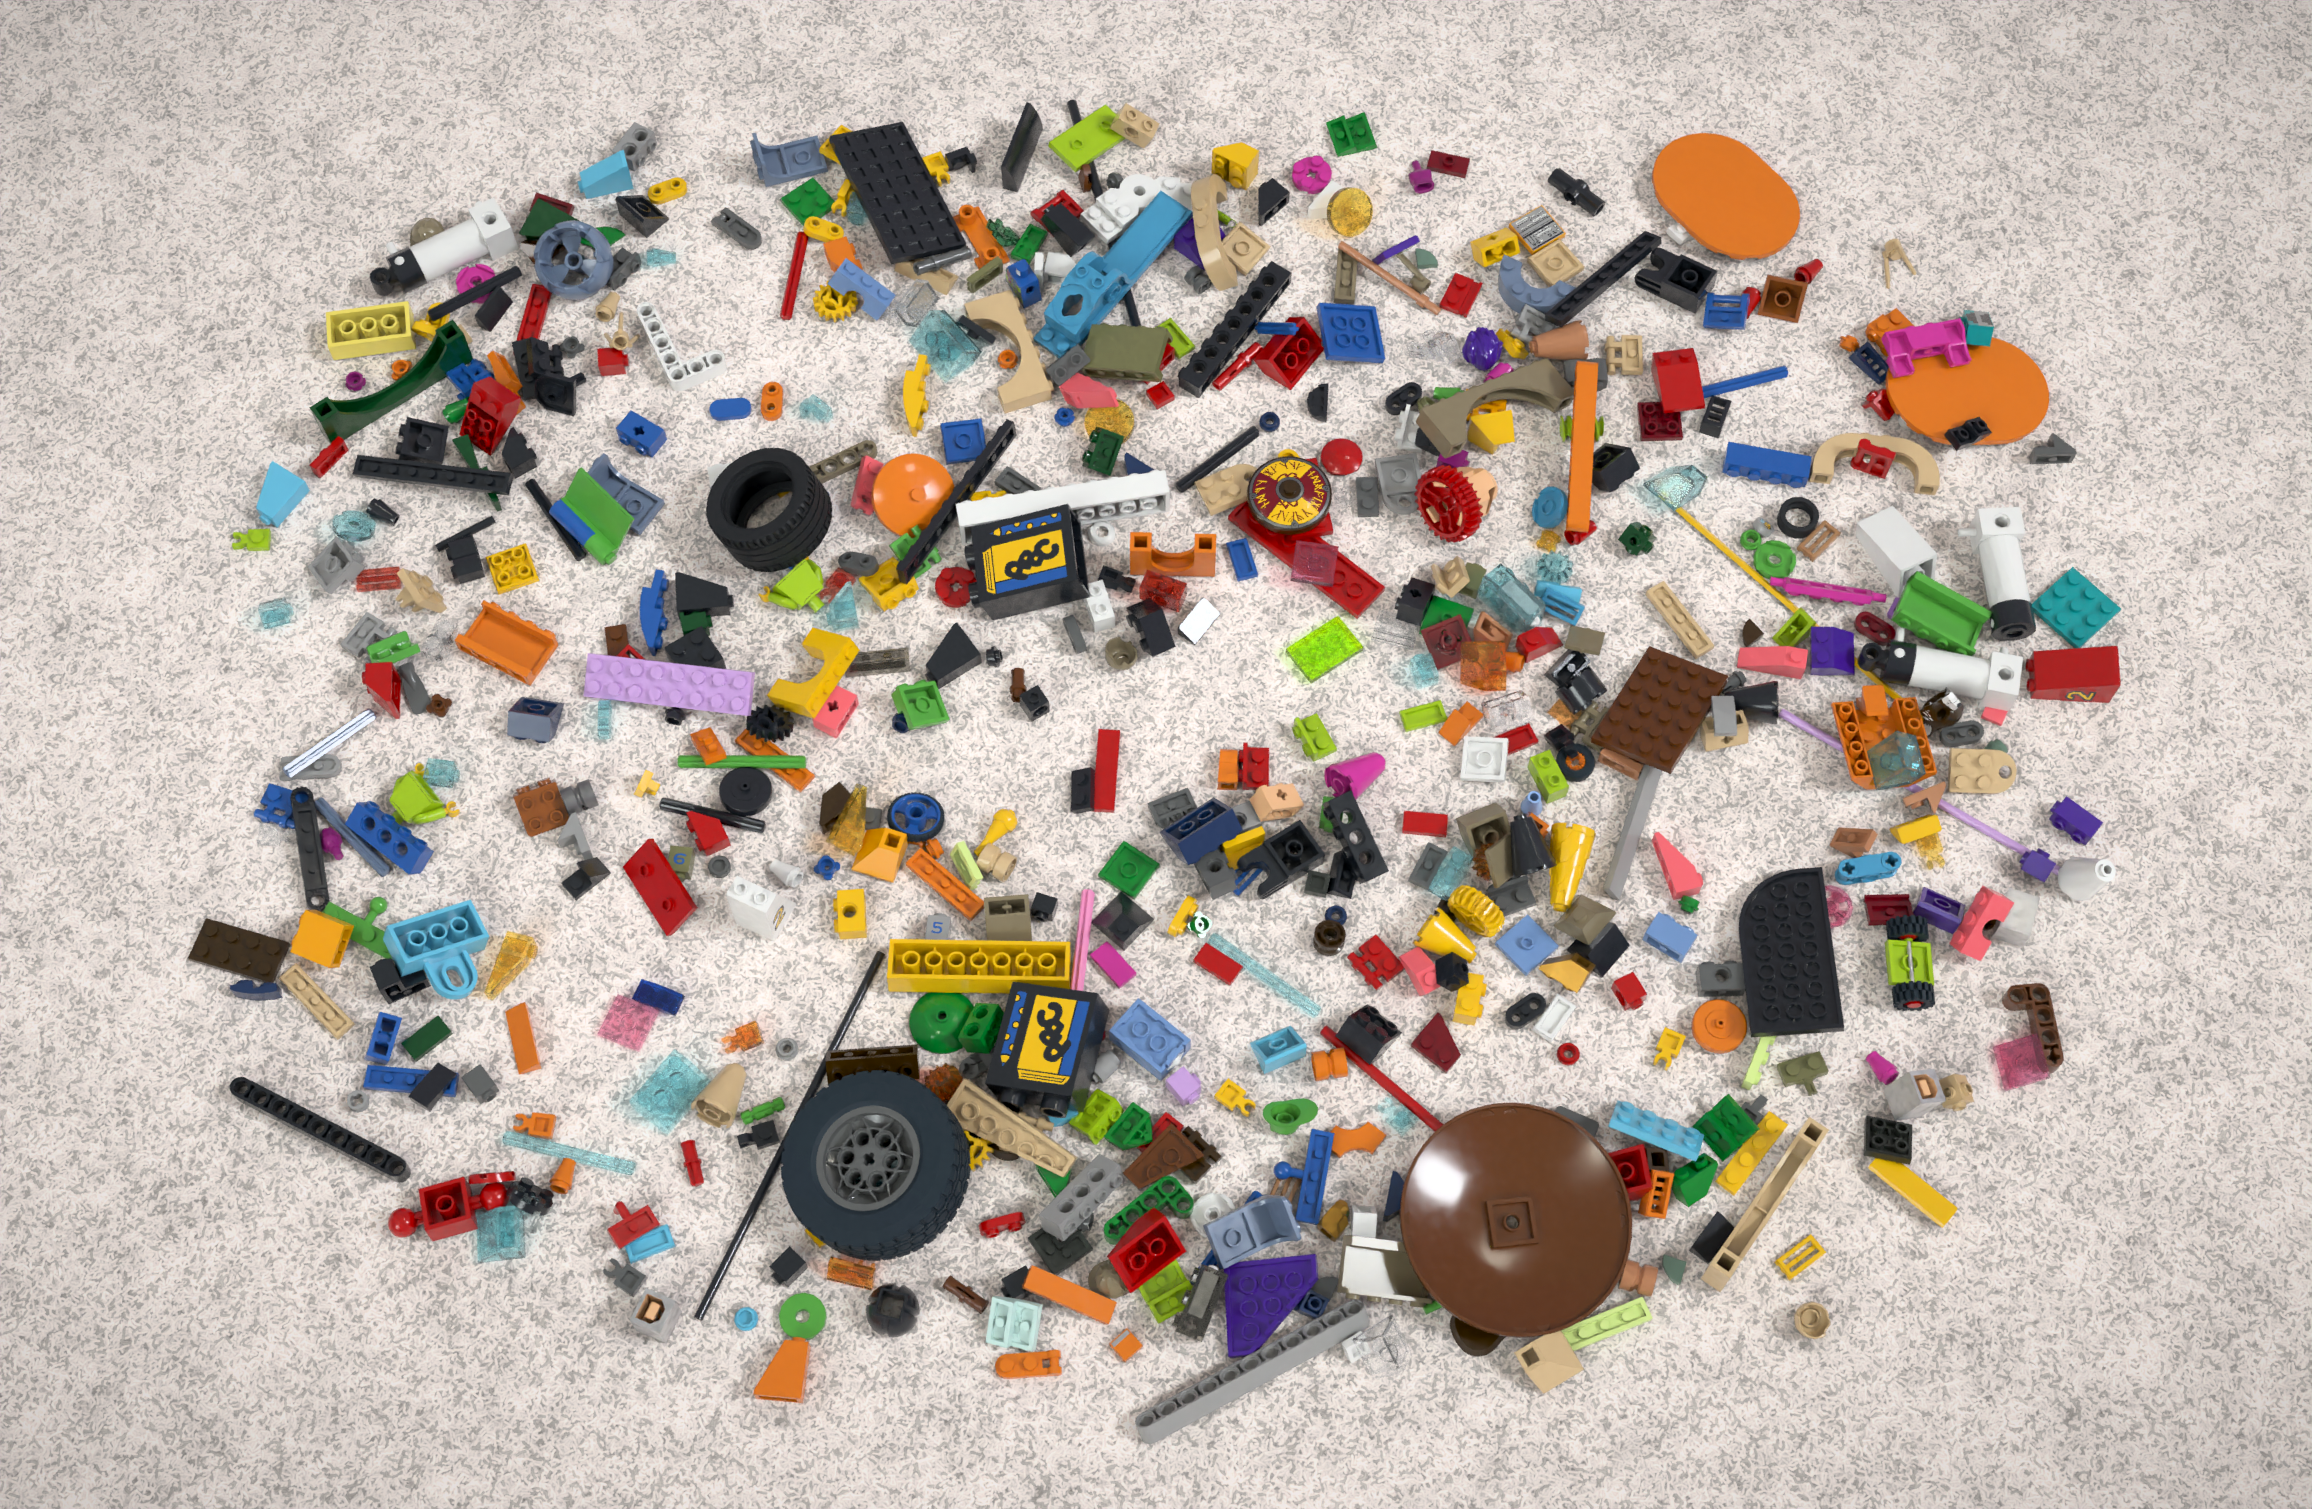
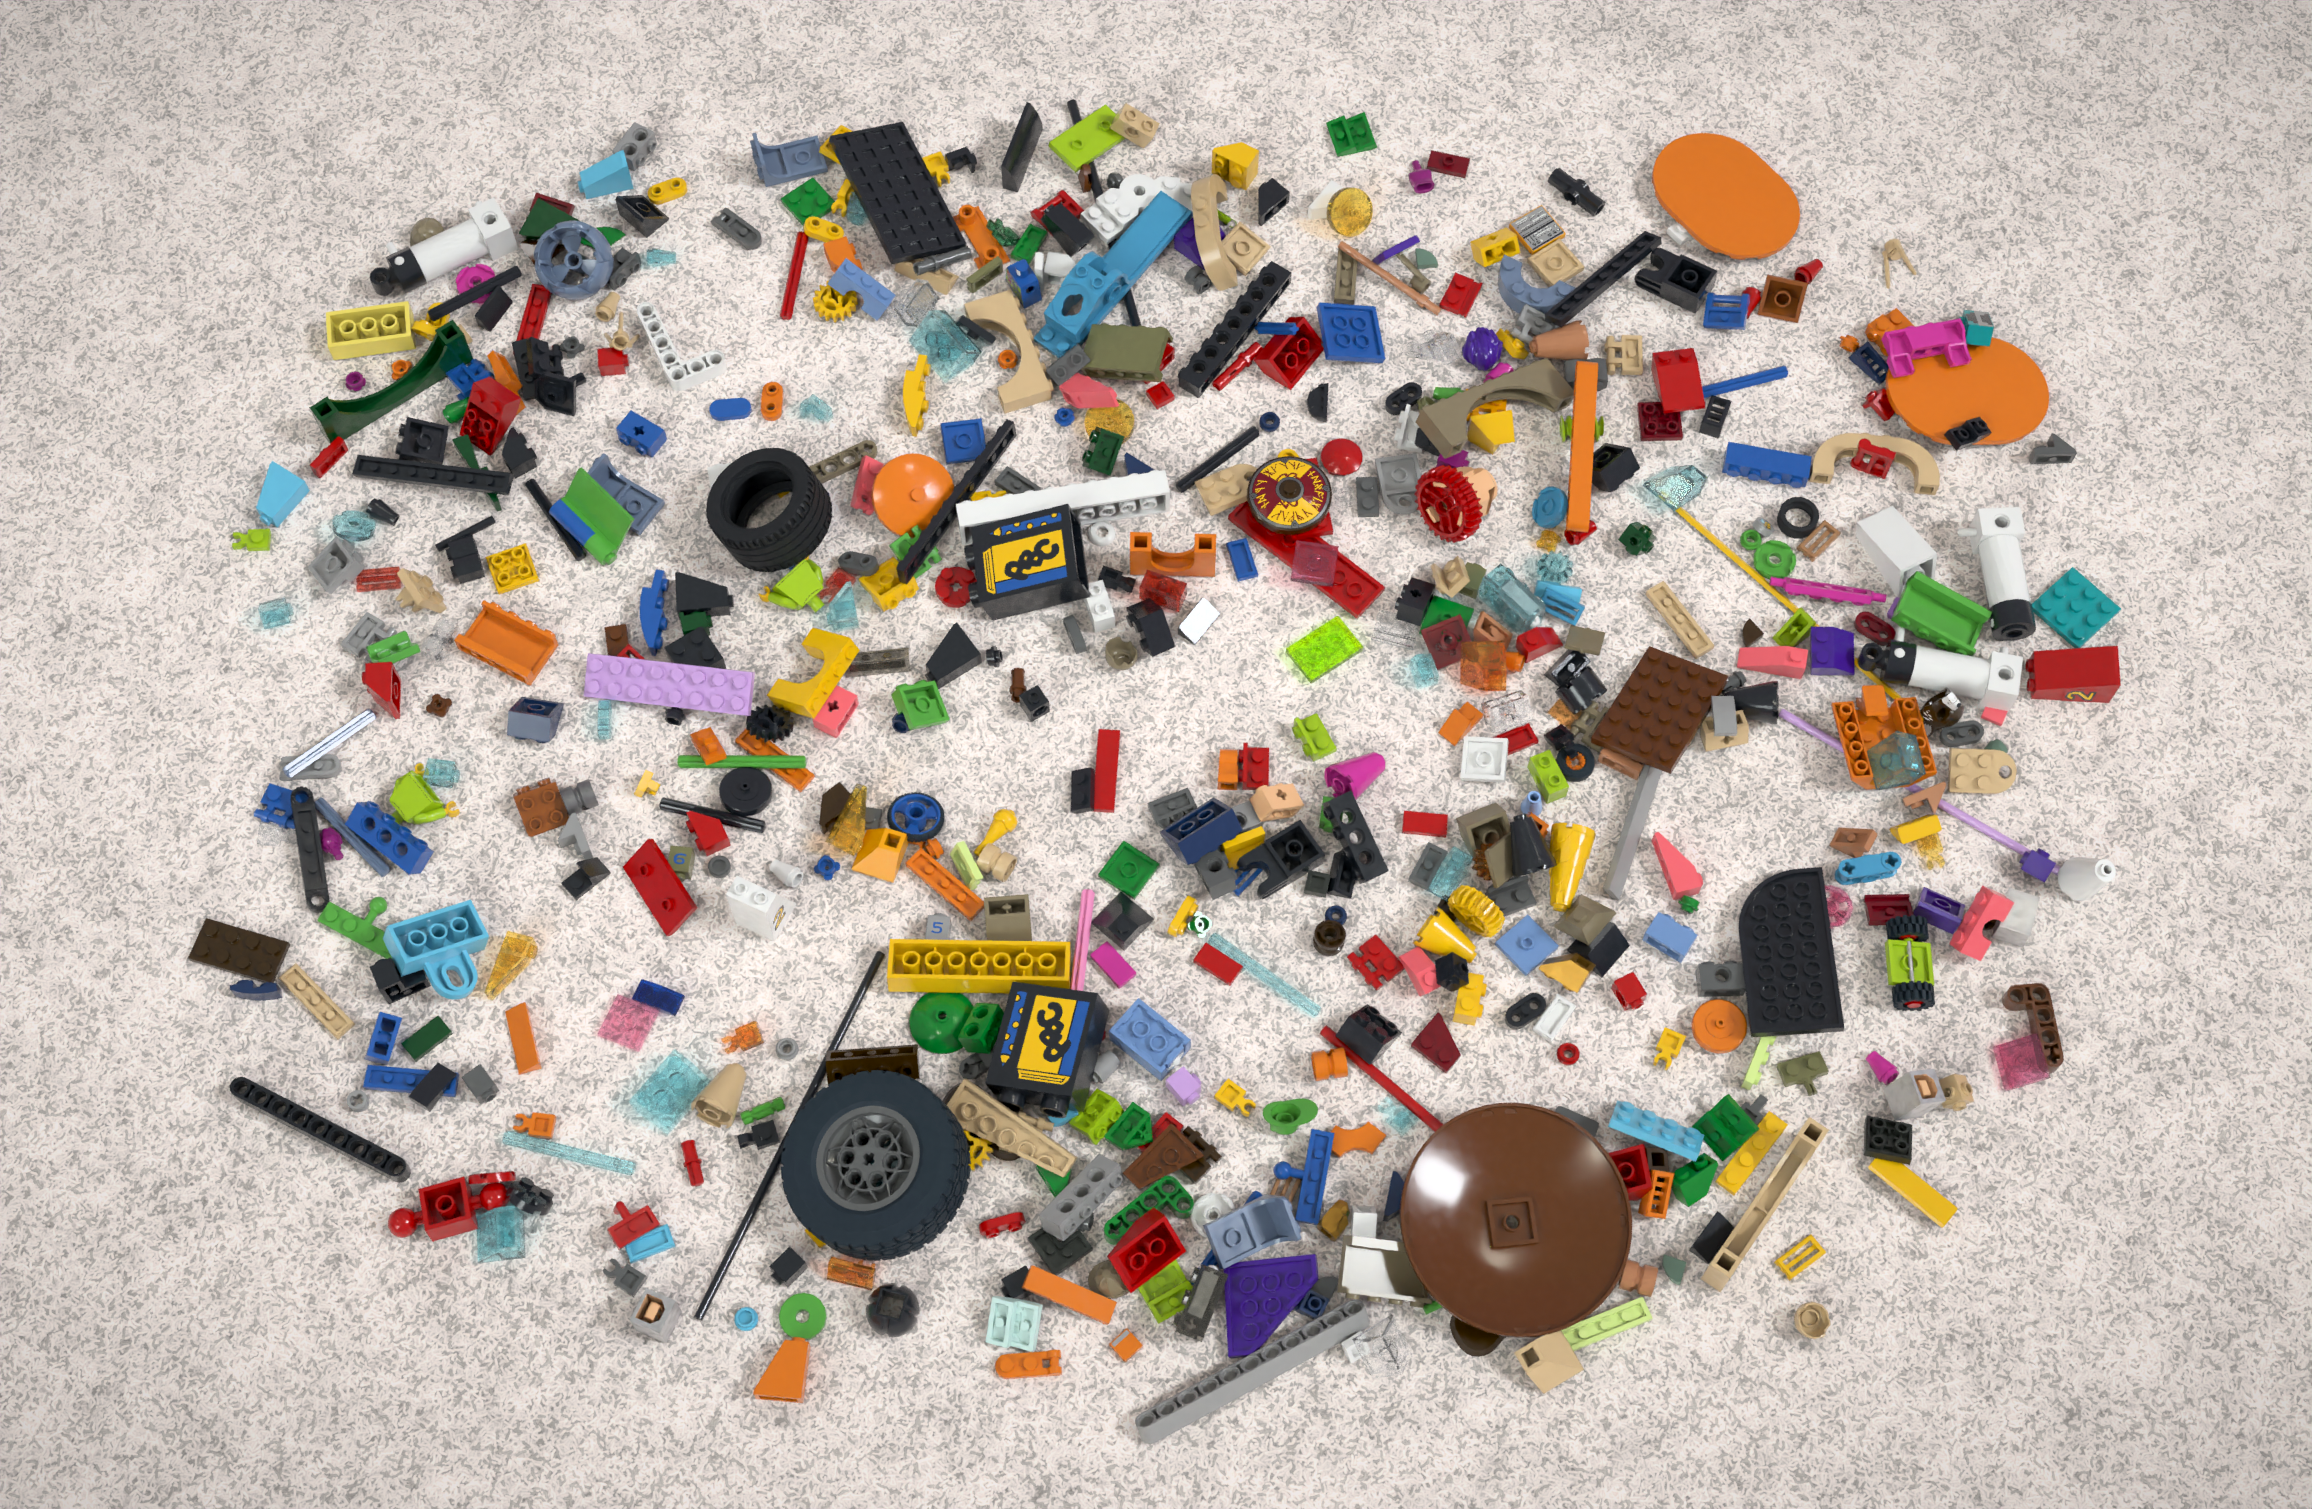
(321, 938): light orange brick -> none
(414, 688): dark grey piece -> none
(563, 1177): orange cone -> none
(850, 901): yellow brick -> none
(944, 1081): clear orange gear -> none
(965, 1294): reddish brown pin -> none
(1044, 907): black plate -> none
(1180, 341): lime tile -> none
(1278, 1049): medium azure slope -> none
(1315, 165): dark pink plate -> none
(1423, 716): lime tile -> none
(2074, 820): dark purple brick -> none

